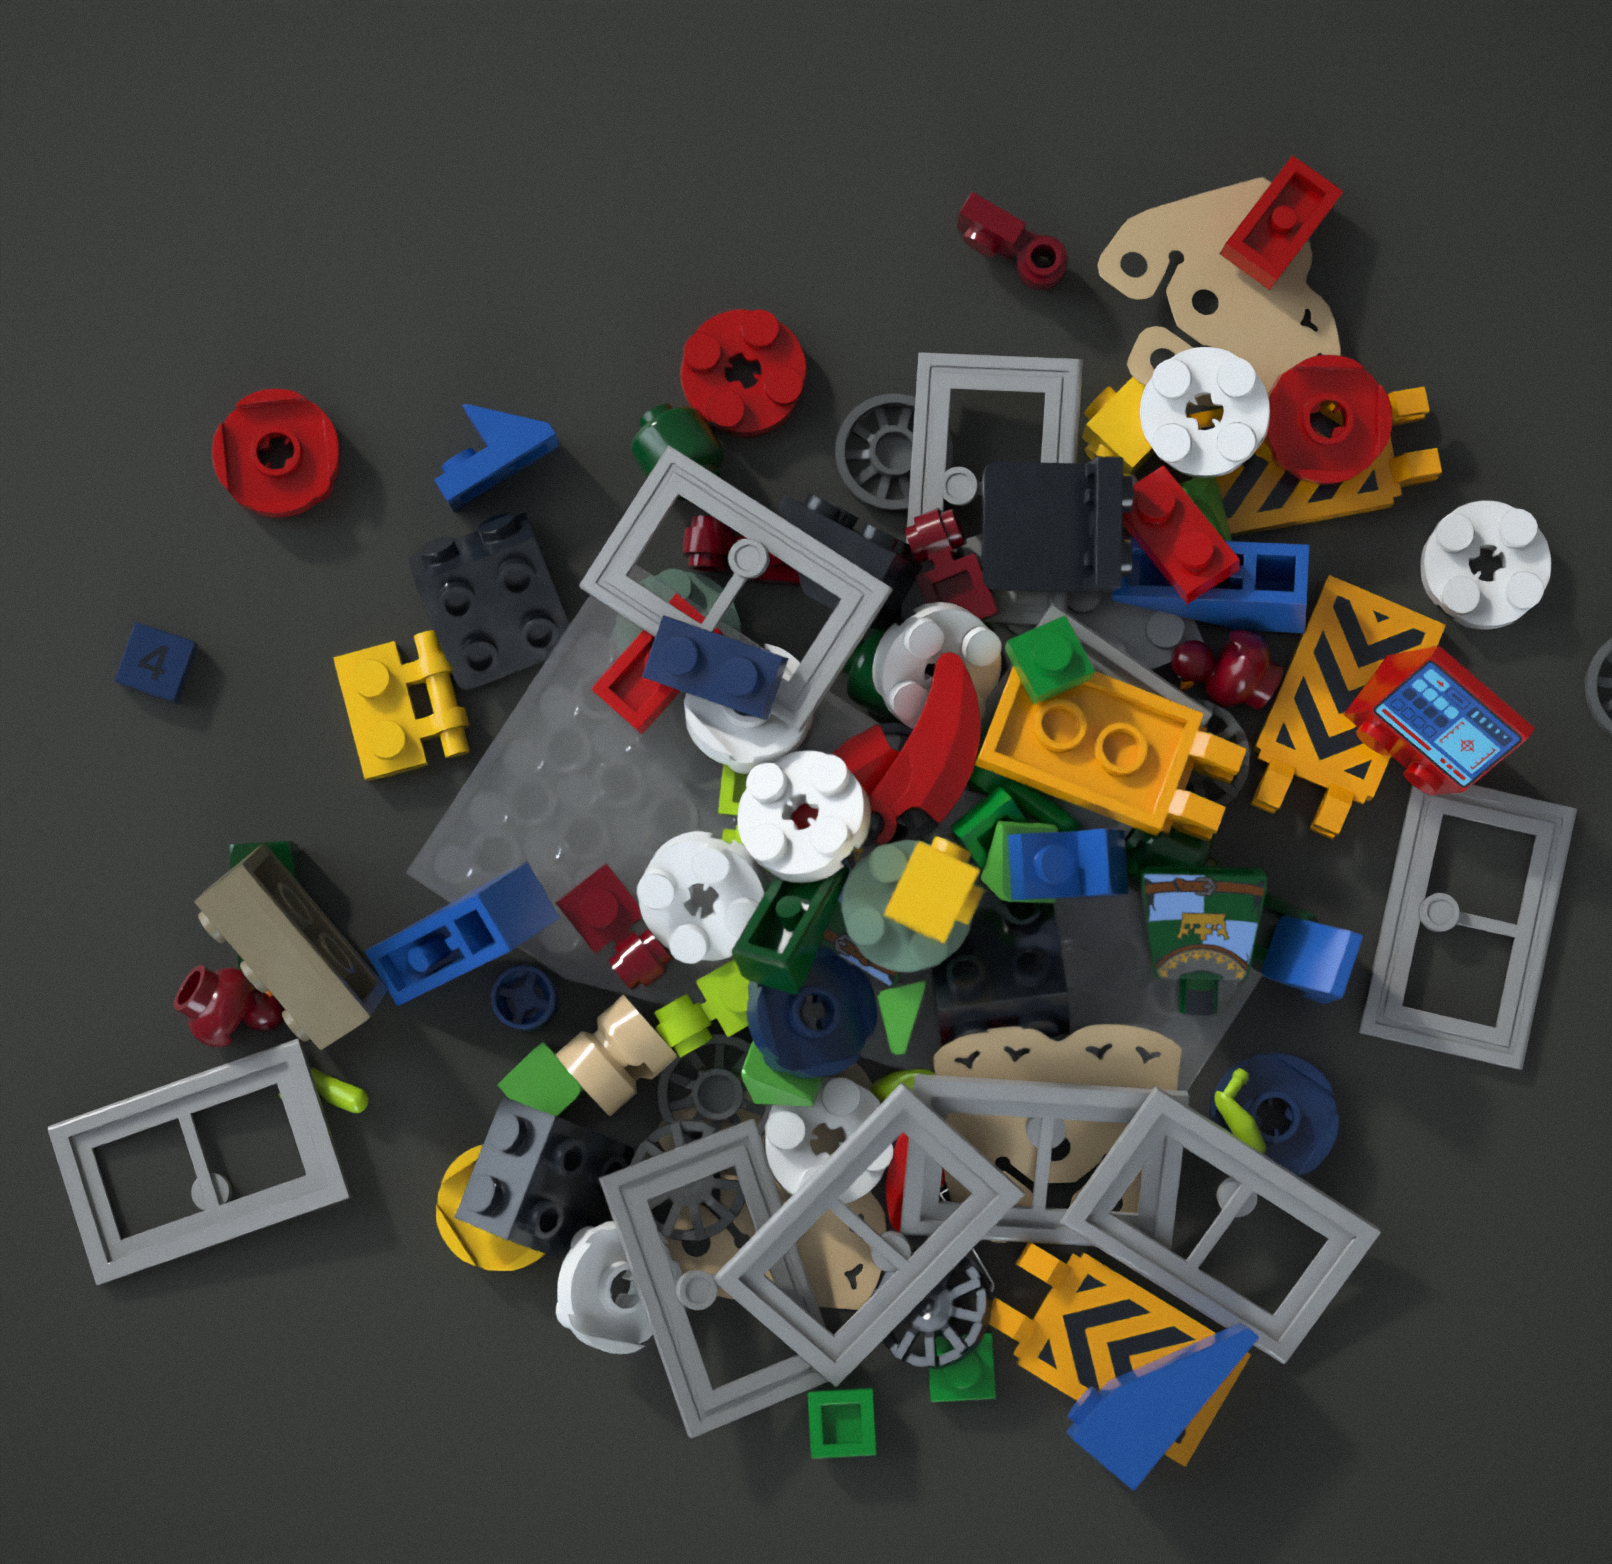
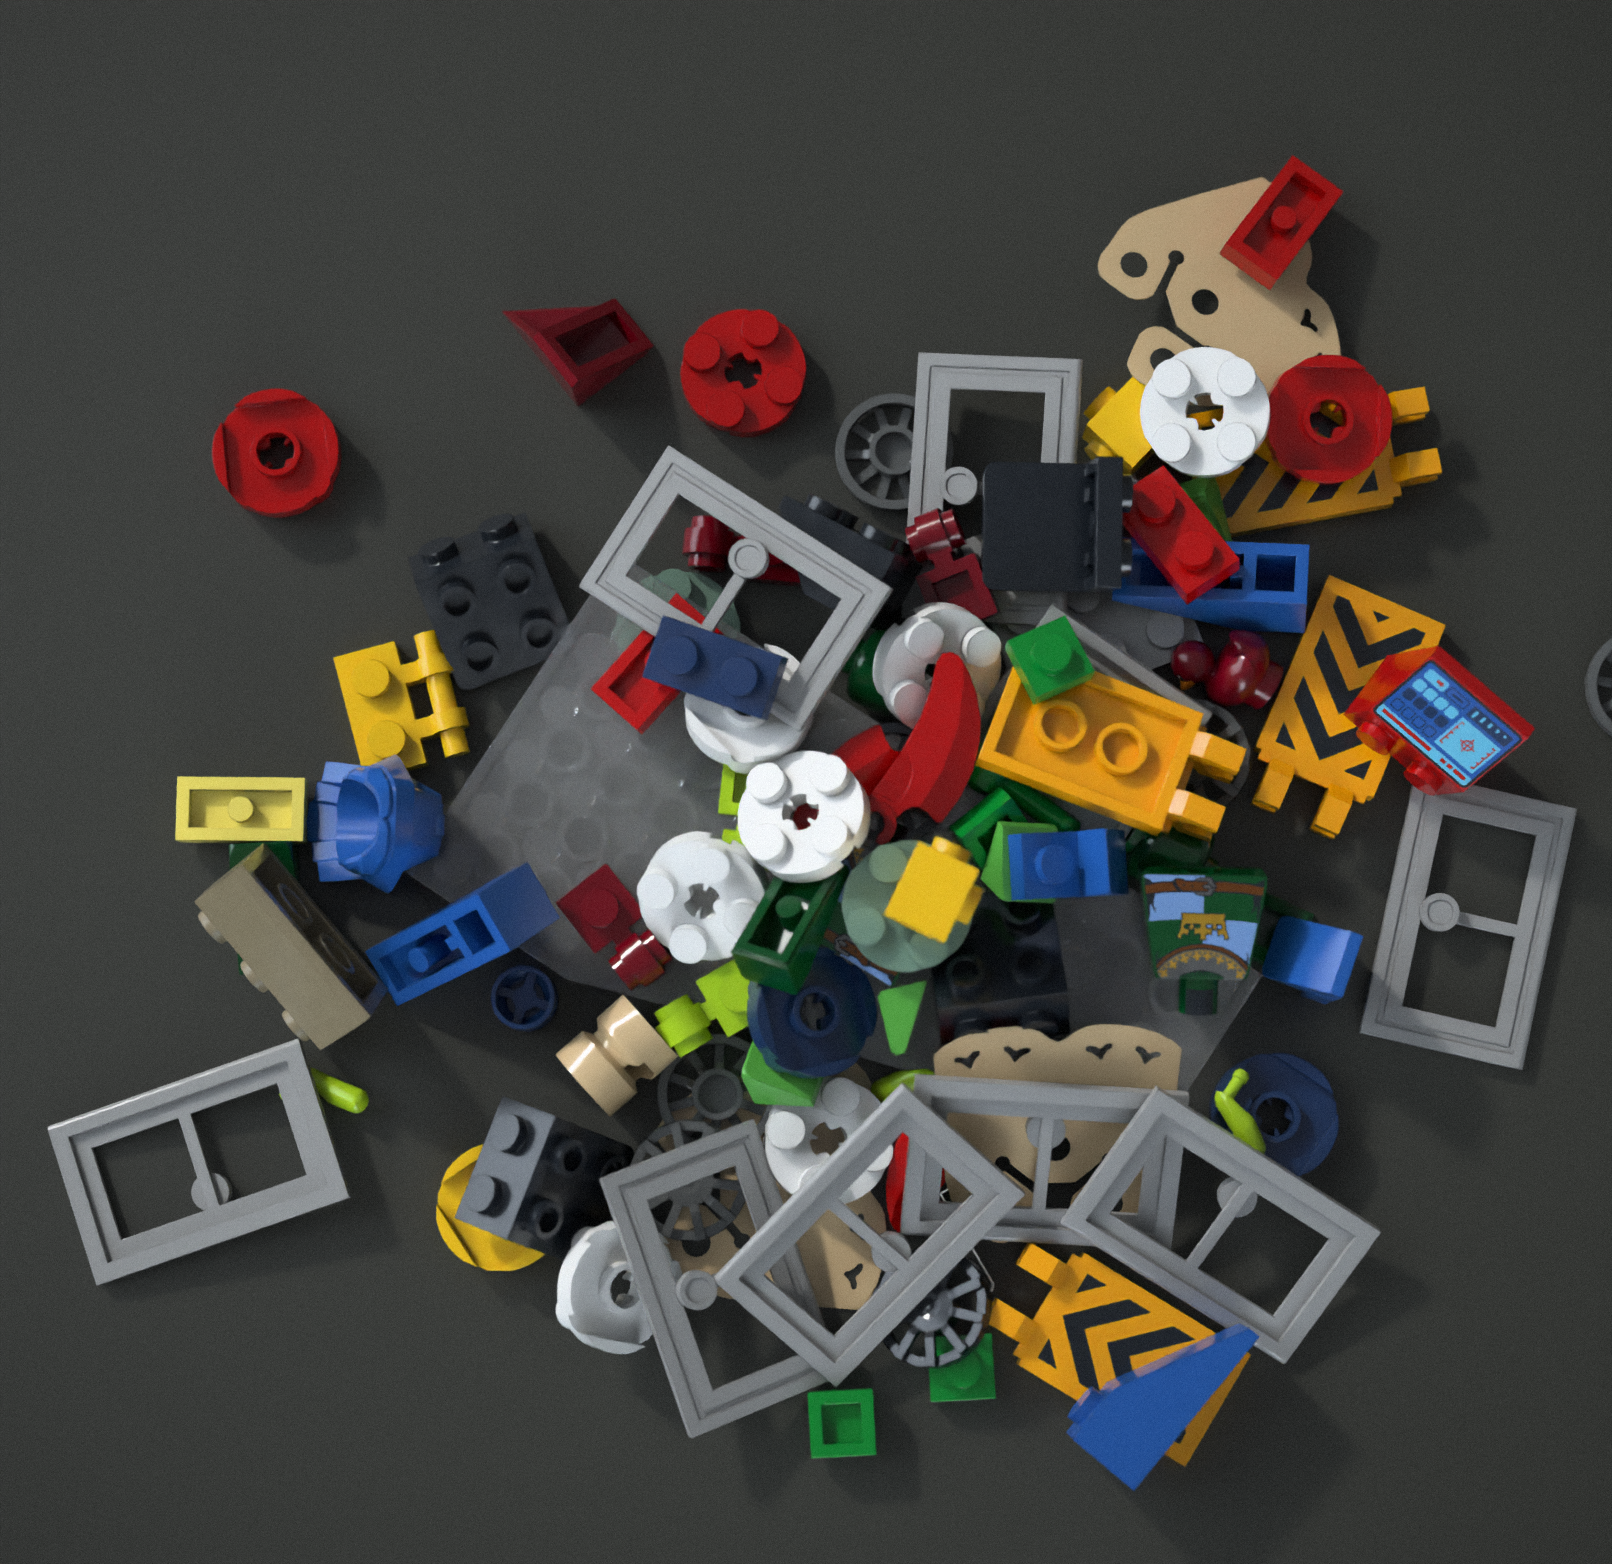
(156, 662): dark blue tile -> none
(220, 1001): dark red animal -> none
(241, 809): none -> light yellow plate
(373, 823): none -> blue hair
(510, 447): blue slope -> none
(542, 1082): bright green slope -> none
(582, 344): none -> dark red slope
(683, 430): dark green head -> none
(995, 231): dark red plate -> none
(1514, 587): white plate -> none

